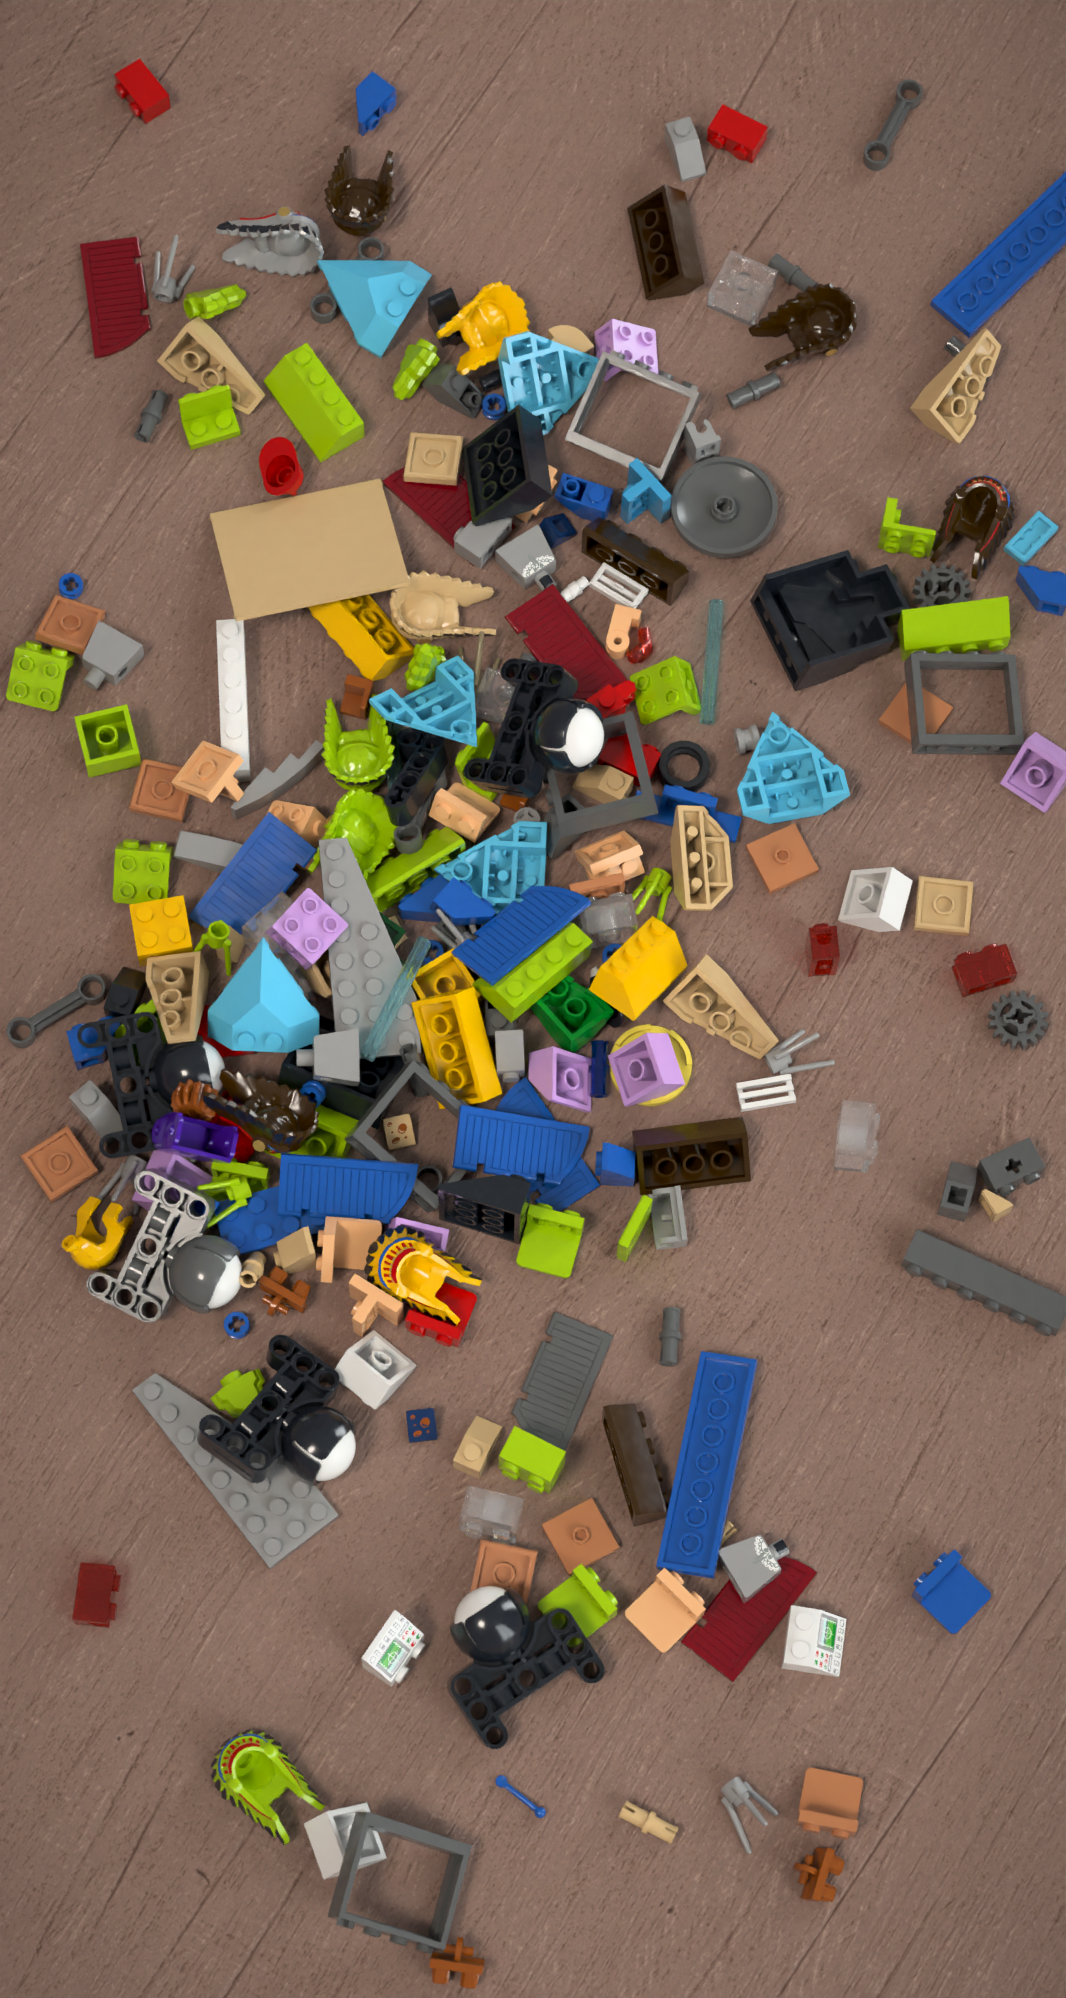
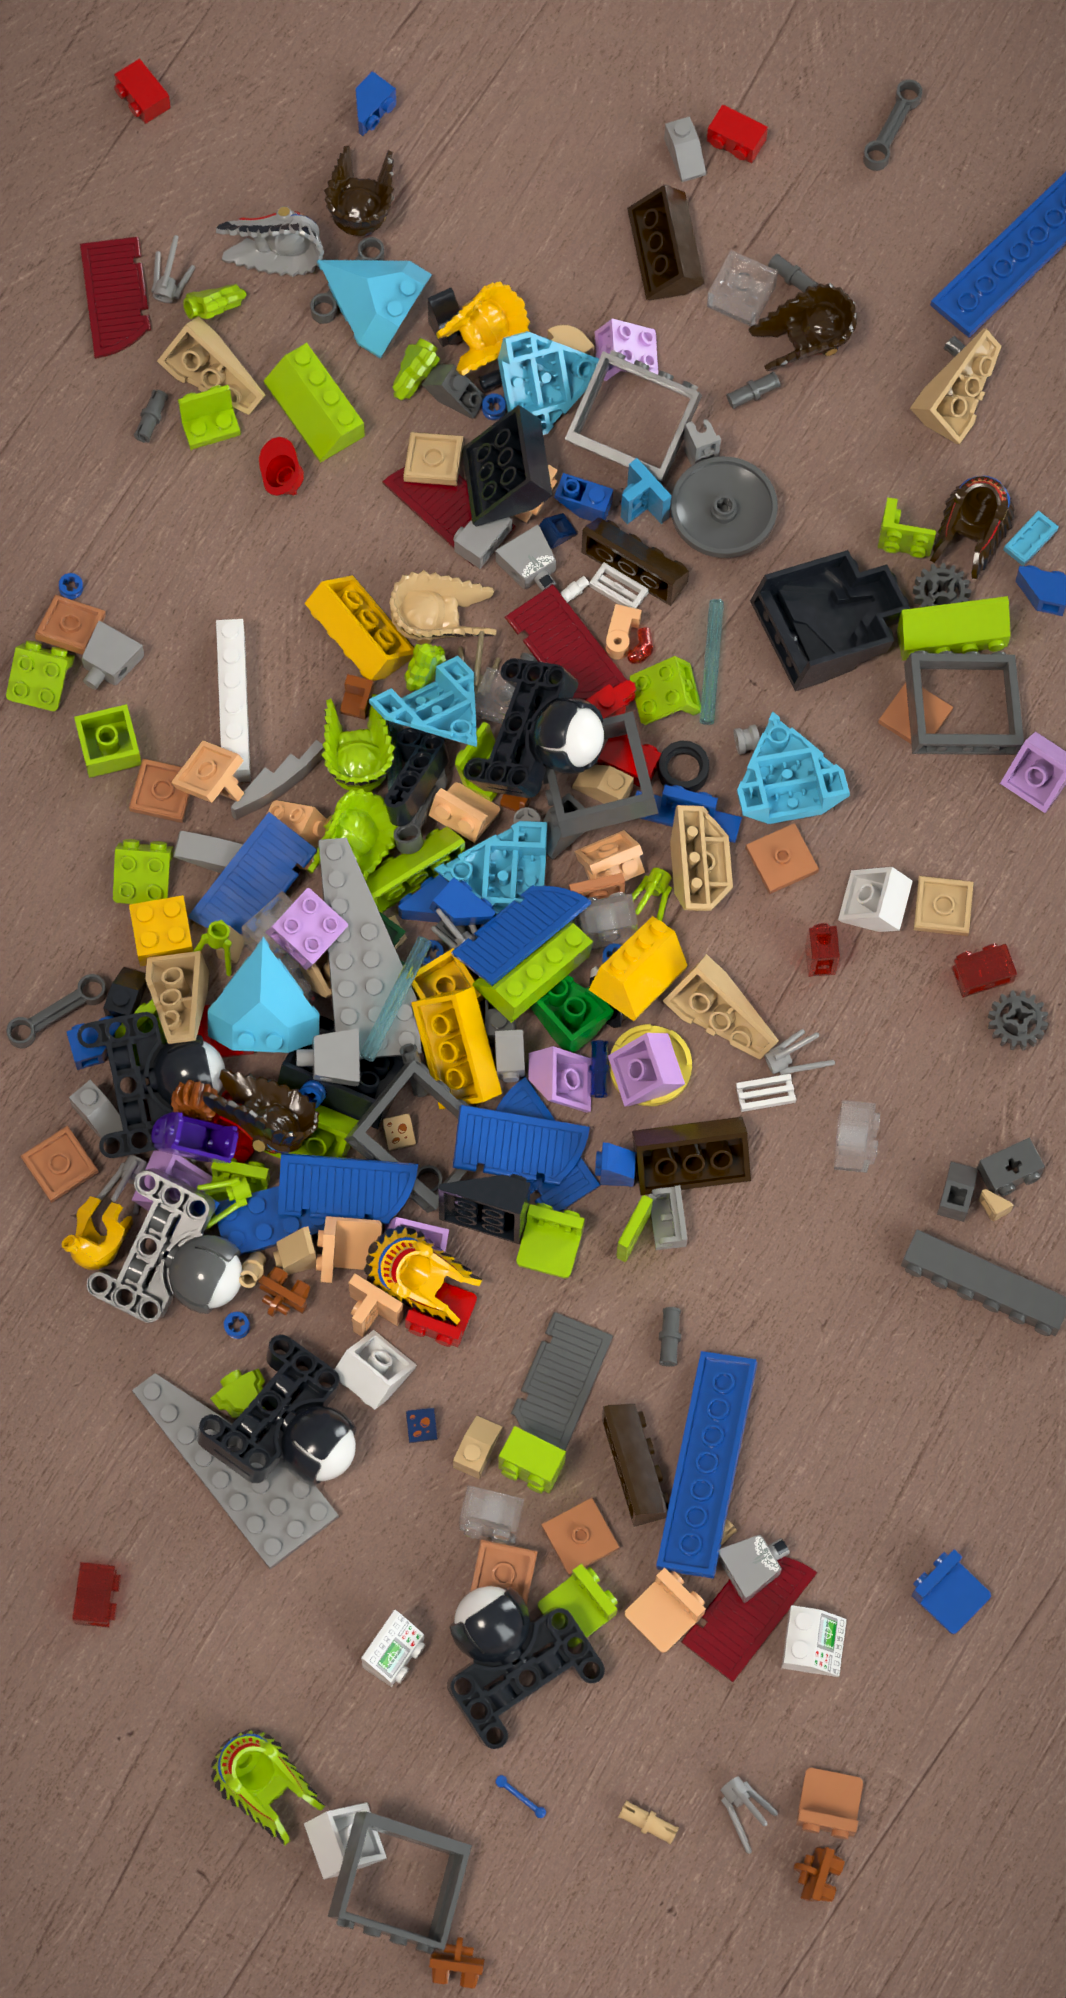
(309, 549): tan piece -> none

